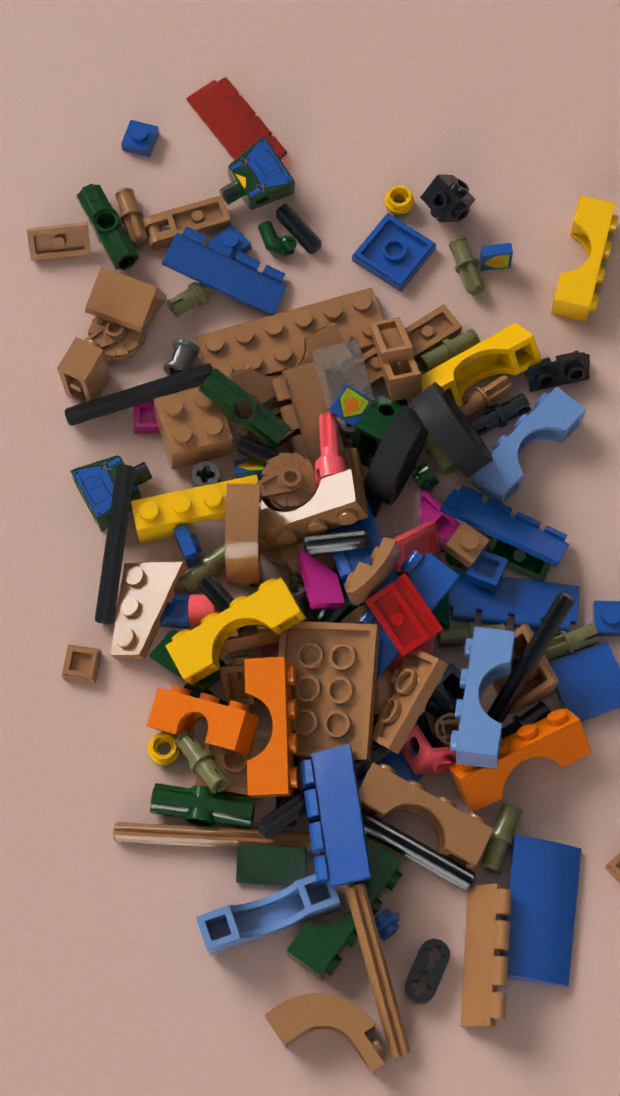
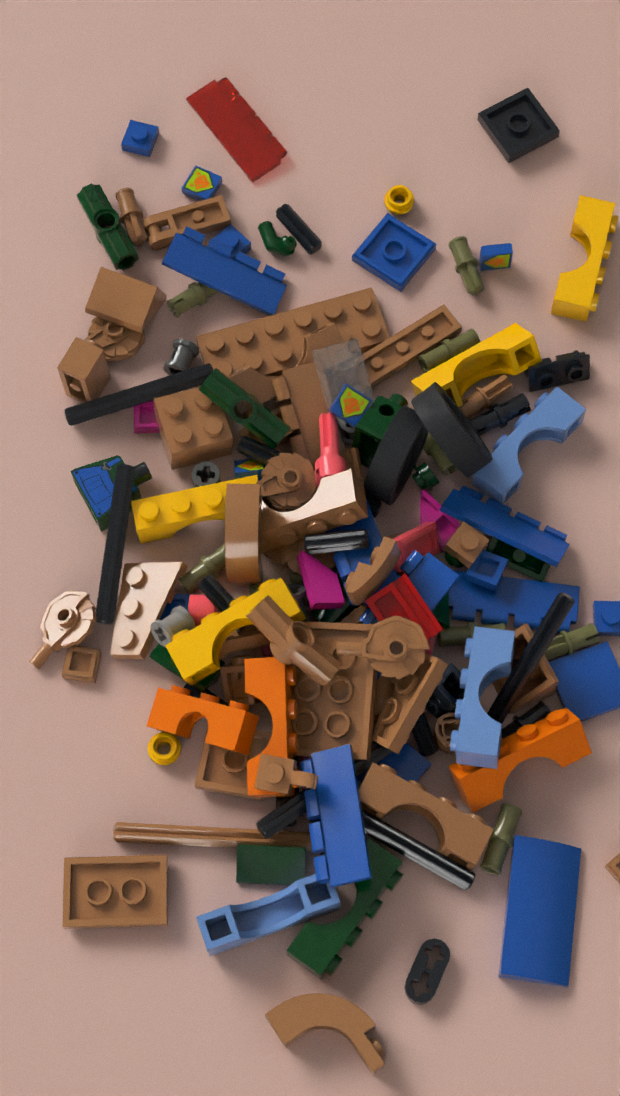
(59, 241): medium nougat plate -> none
(65, 624): none -> piece
(115, 891): none -> medium nougat plate
(177, 621): none -> light grey bush
(188, 545): blue plate -> none
(201, 184): none -> tile
(201, 806): dark green piece -> none
(202, 761): olive pin -> none
(258, 177): torso -> none
(279, 775): none -> medium nougat plate
(293, 641): none -> medium nougat piece
(377, 970): medium nougat axle -> none
(387, 923): blue plate -> none
(392, 646): none -> medium nougat piece
(396, 359): medium nougat slope -> none
(428, 759): coral bracket -> none
(448, 198): black brick -> none
(482, 964): medium nougat windscreen -> none
(518, 125): none -> black plate

